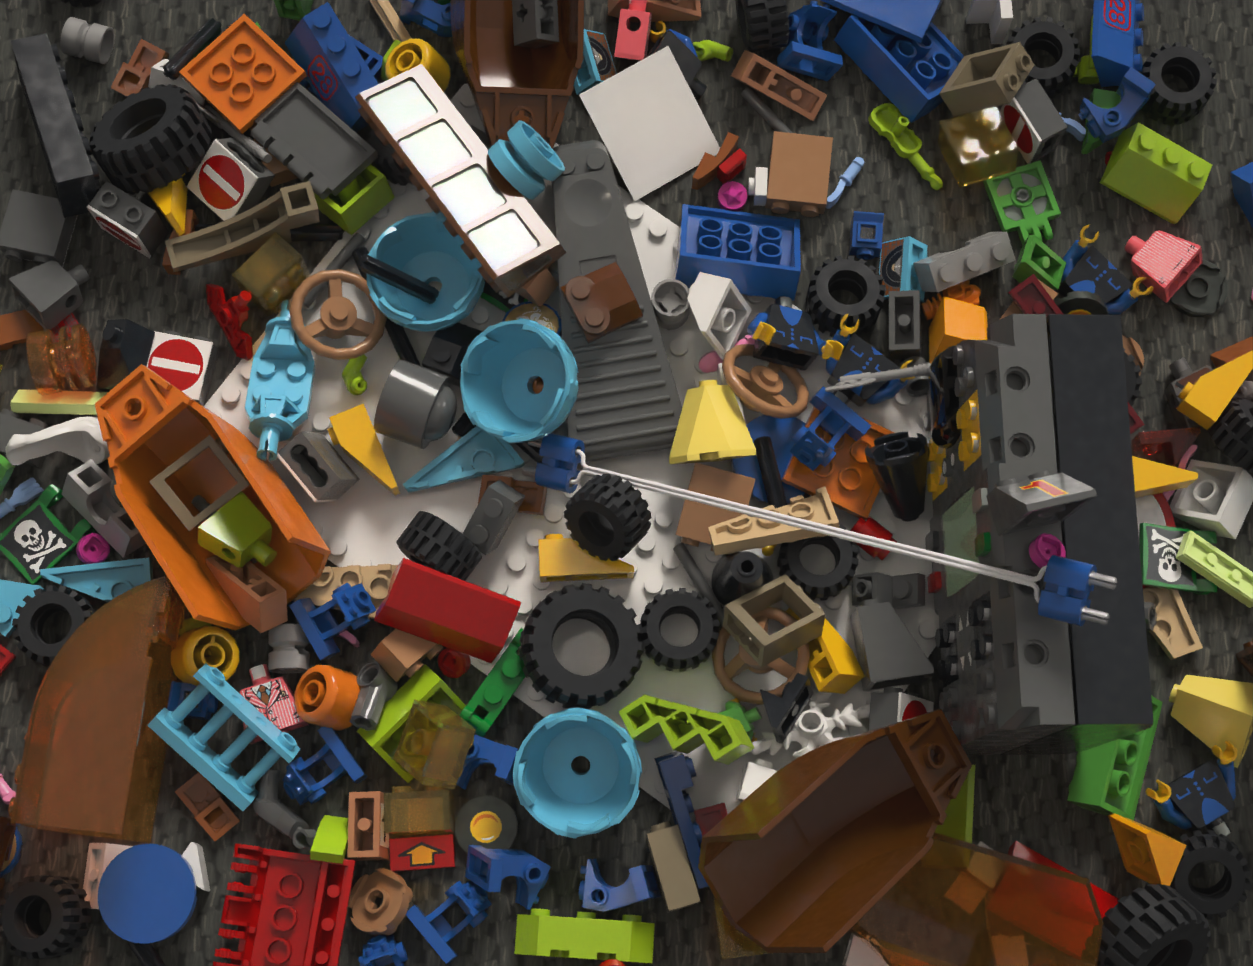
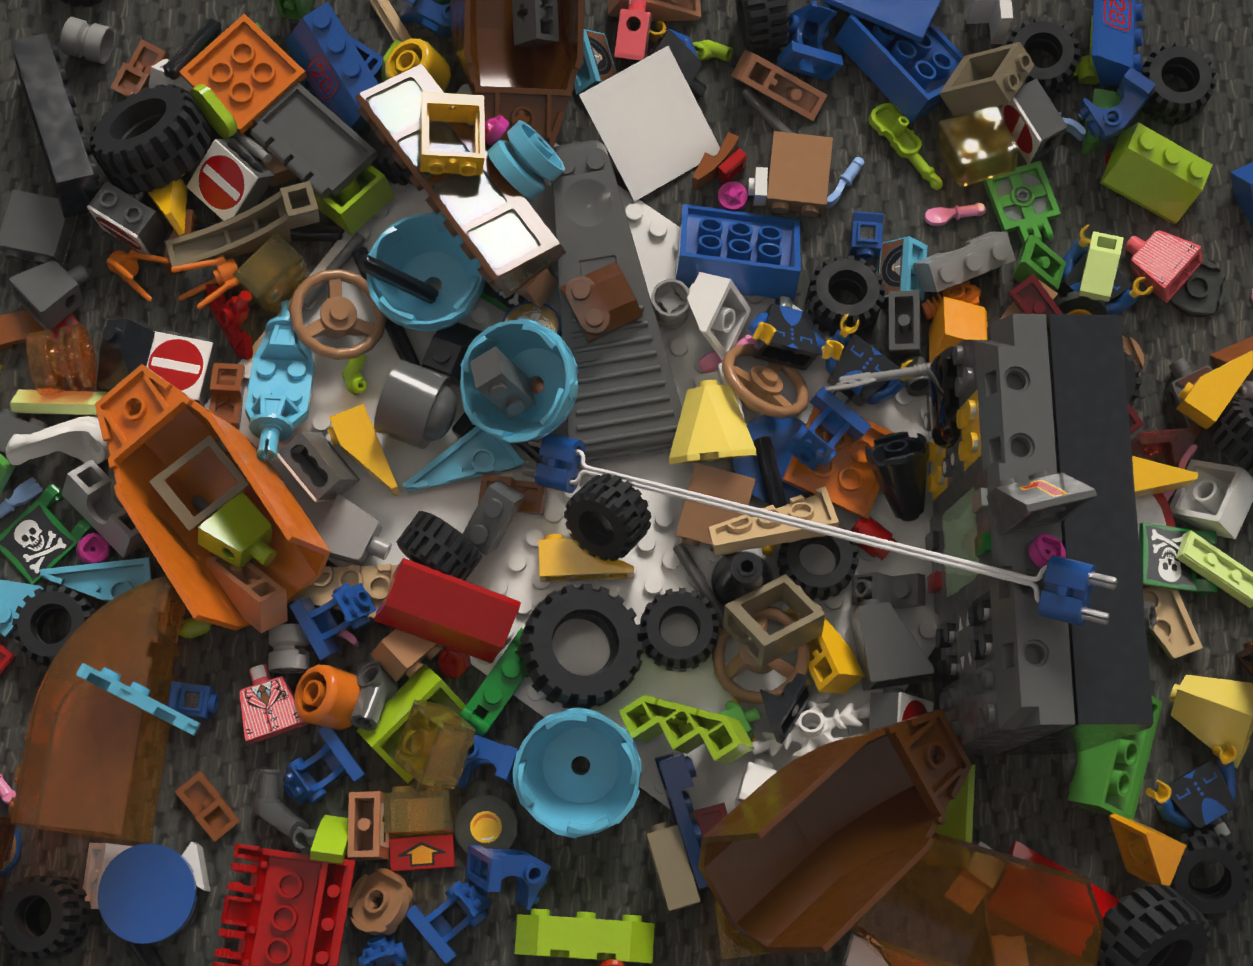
(127, 267): none -> orange plant
(136, 695): none -> medium azure wing
(204, 646): yellow head -> none
(214, 111): none -> lime tile
(217, 767): medium azure fence -> none
(222, 273): none -> orange plant
(227, 392): none -> dark orange slope
(352, 533): none -> light grey torso
(465, 110): none -> yellow window
(495, 129): none -> dark pink tile
(502, 383): none -> dark grey brick
(637, 888): blue tile -> none
(940, 215): none -> bright pink piece
(1101, 266): none -> yellowish green slope

